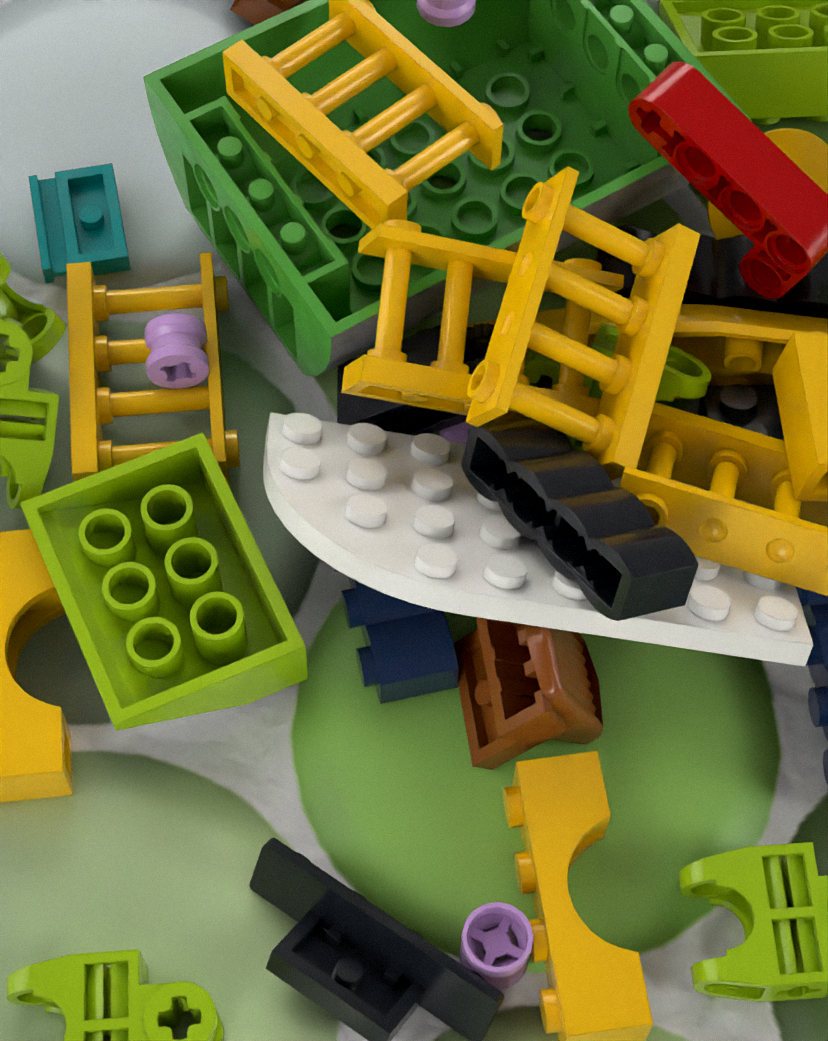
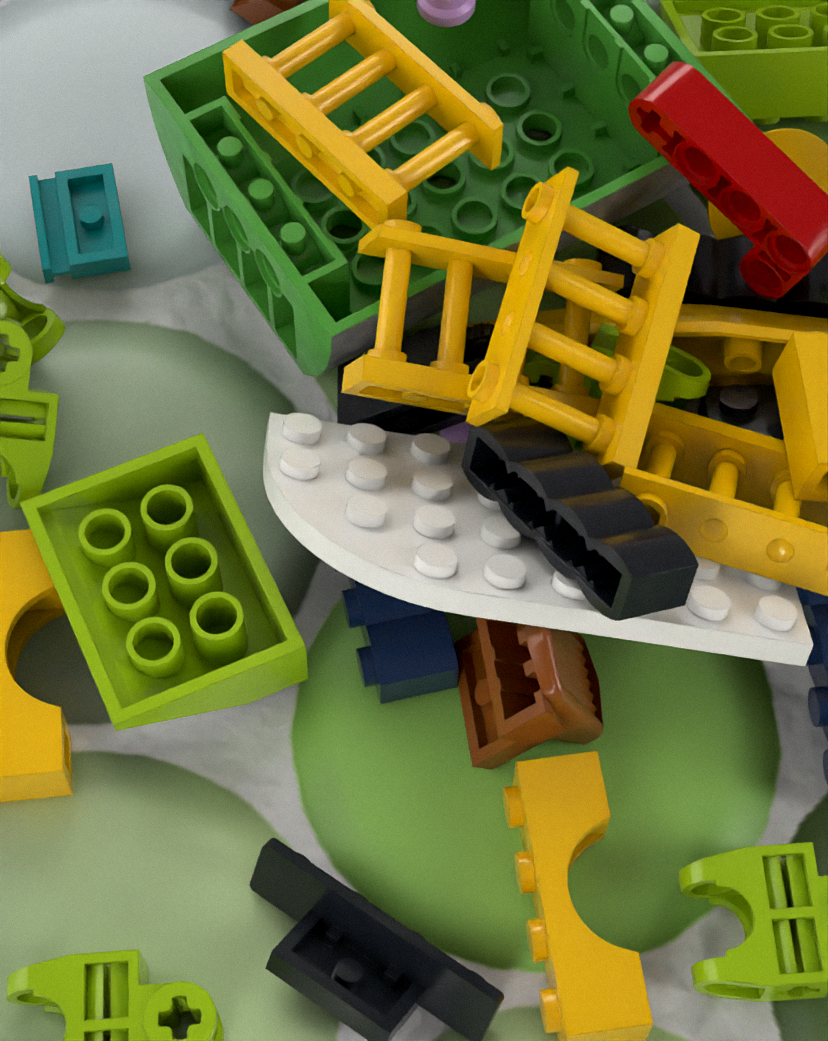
(91, 354): yellow fence -> none
(176, 350): lavender wheel -> none
(501, 932): lavender wheel -> none

